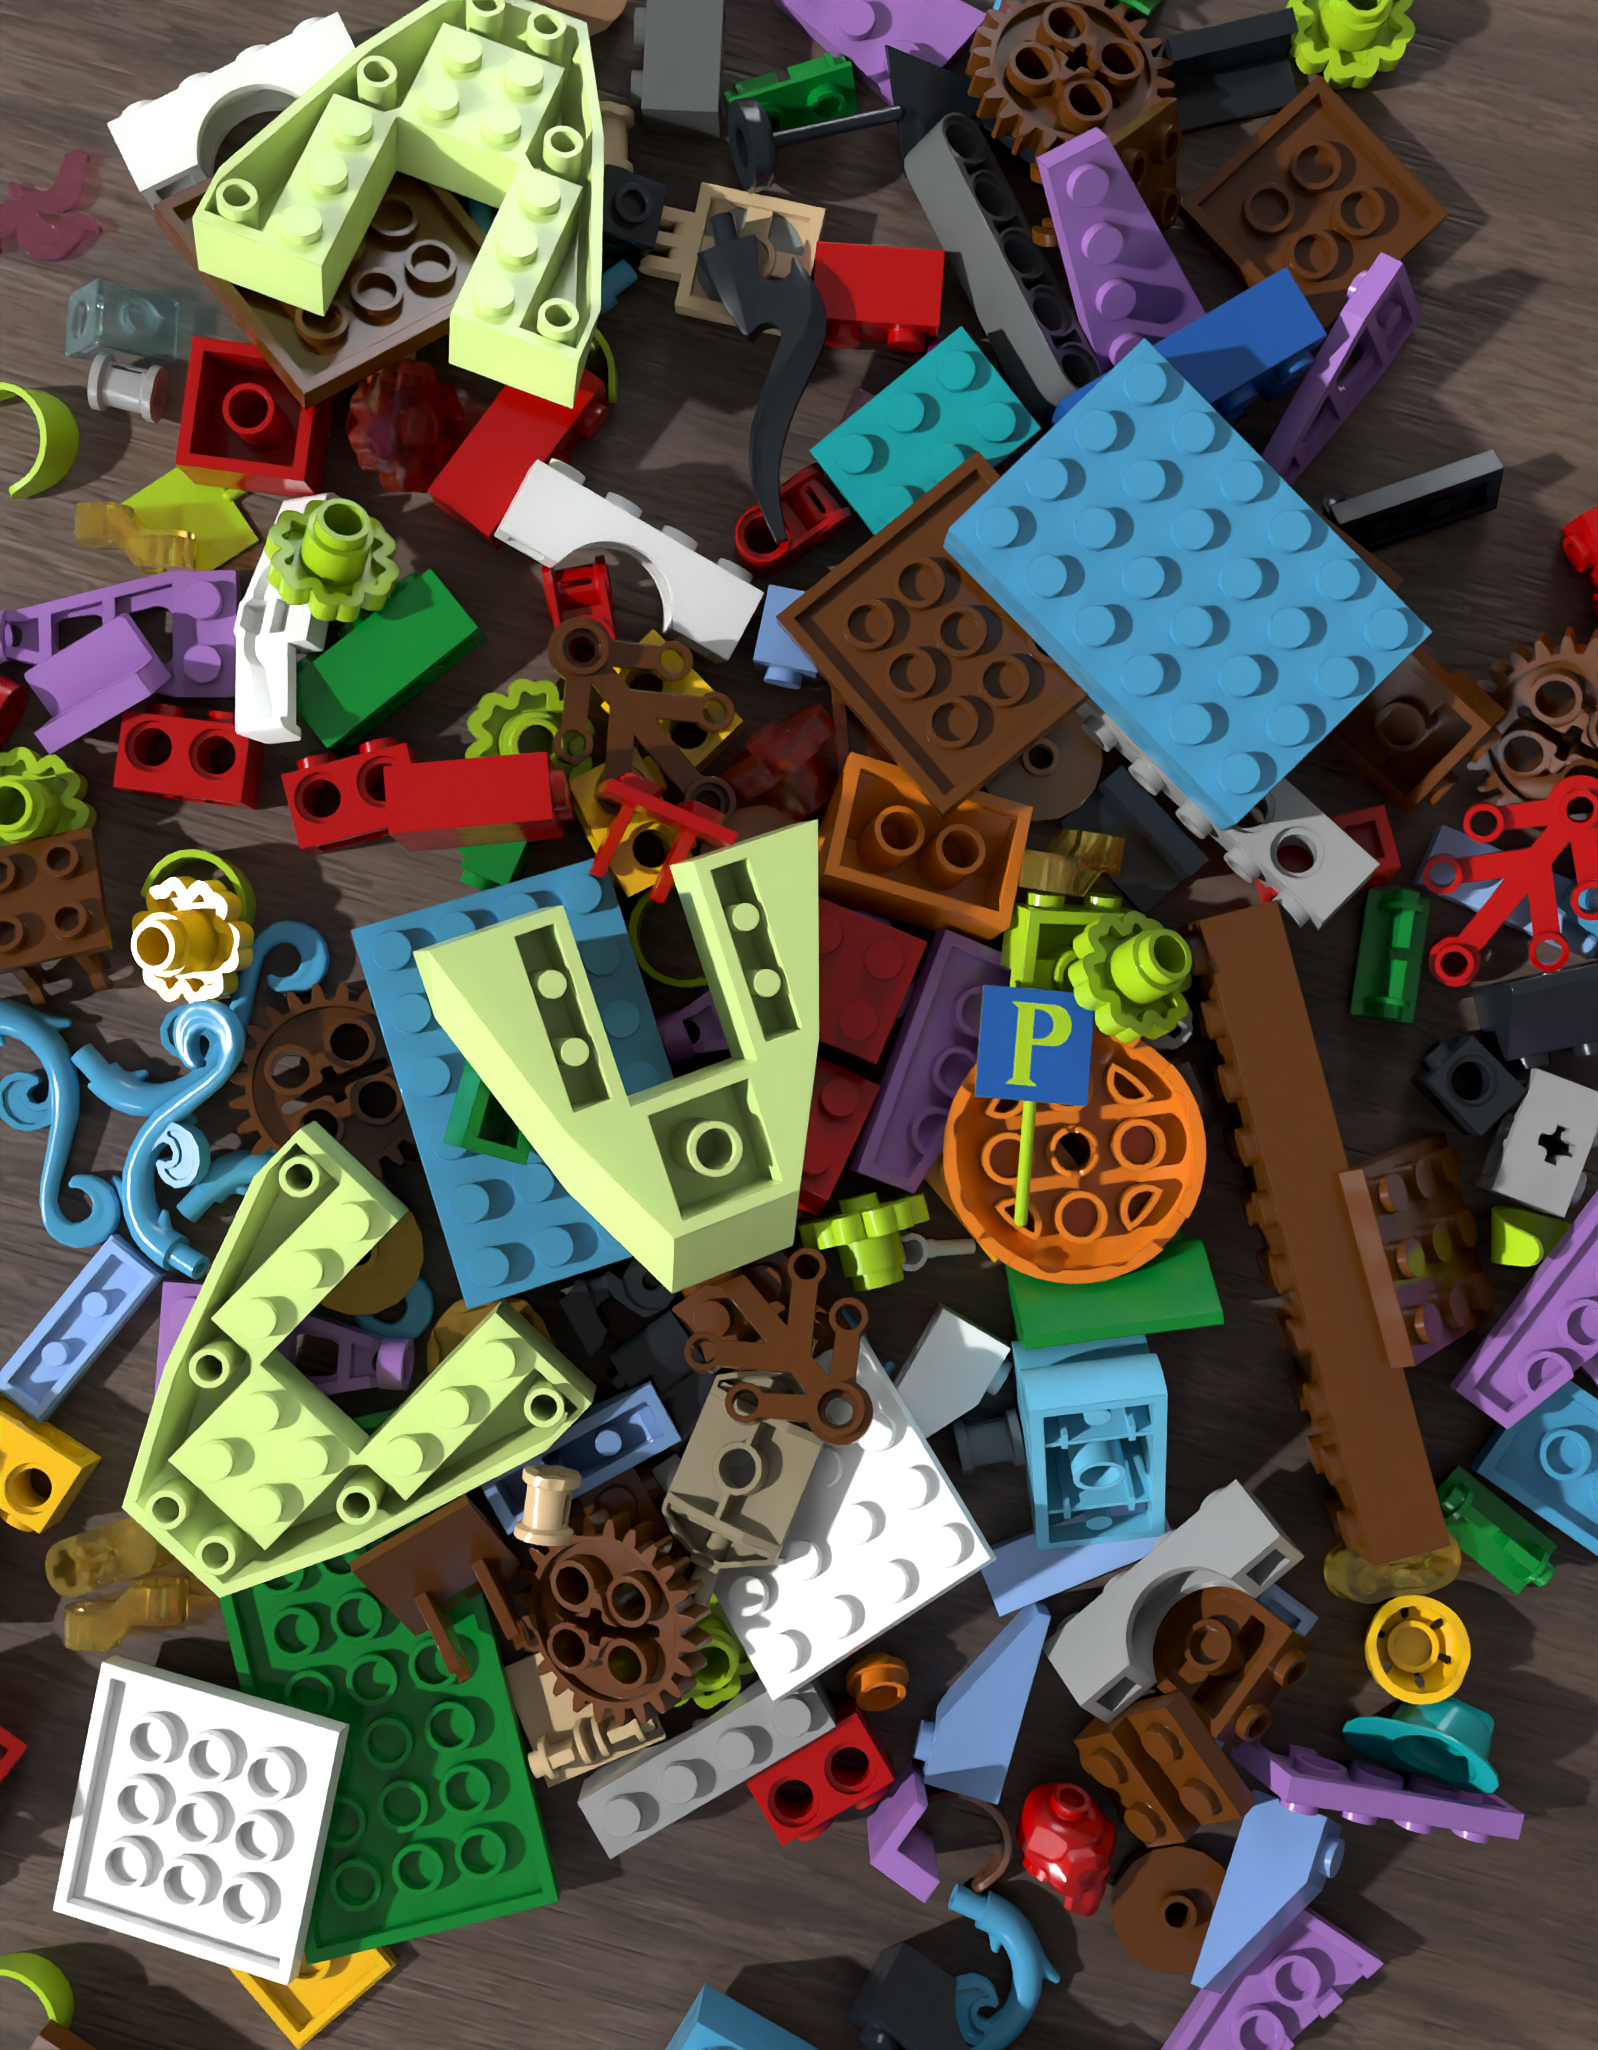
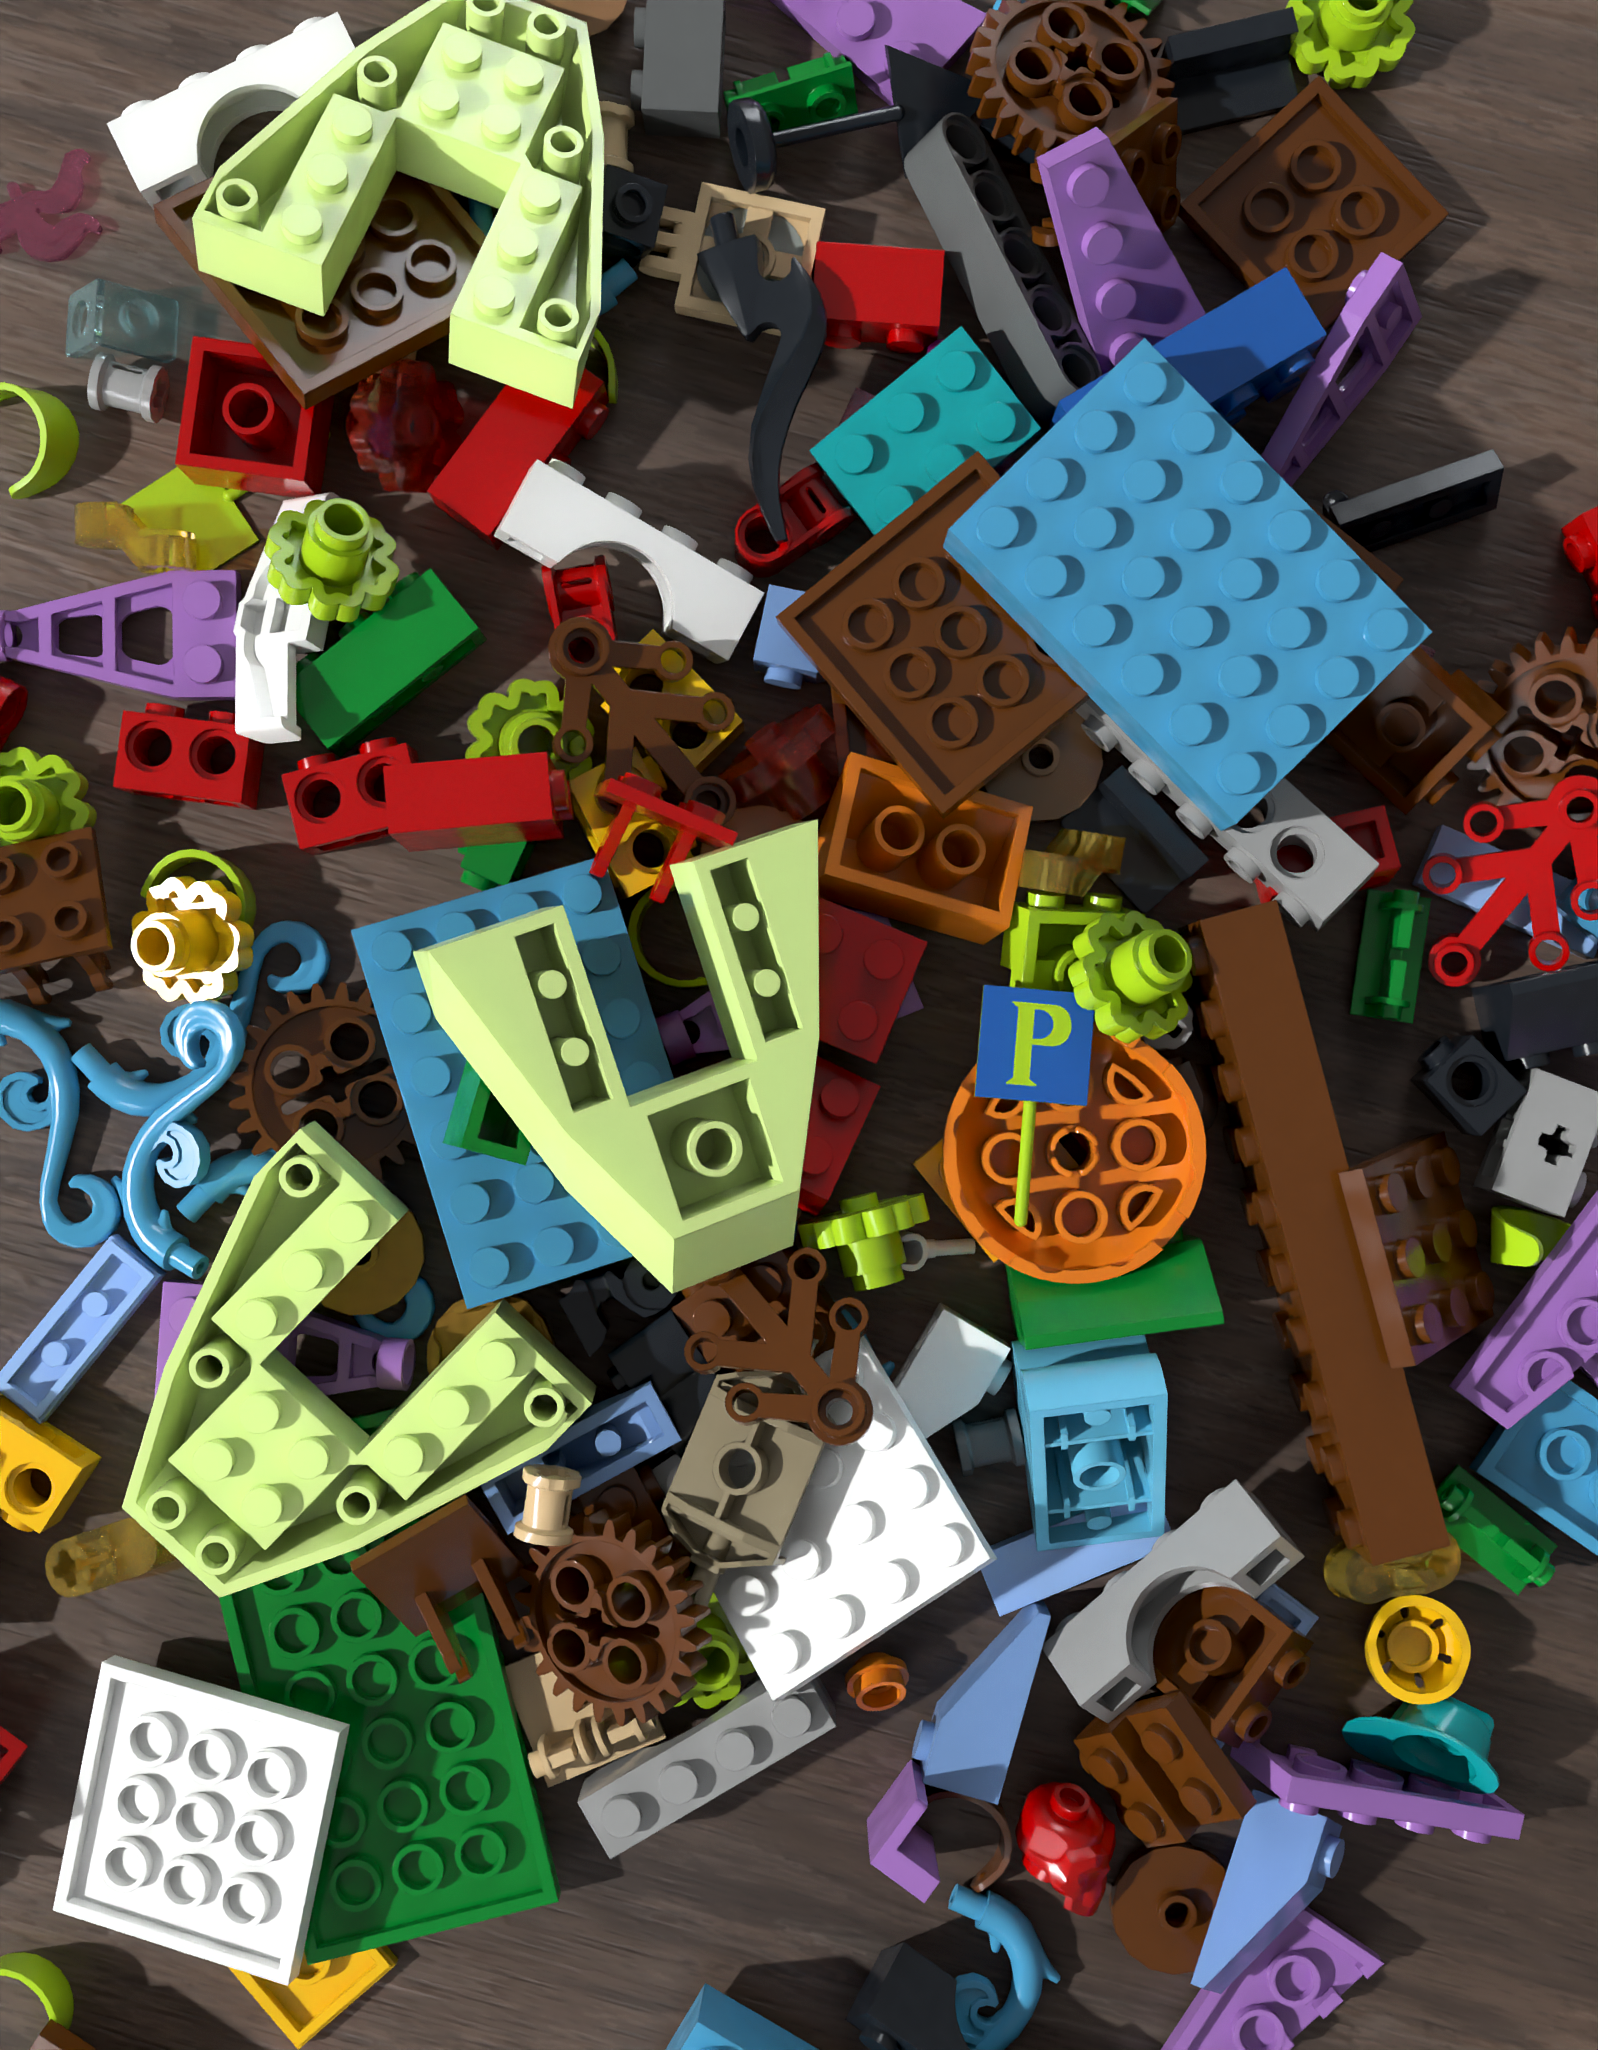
(95, 680): medium lavender panel -> none
(104, 1623): clear yellow piece -> none
(831, 1786): red brick -> none
(928, 1061): medium lavender wing -> none

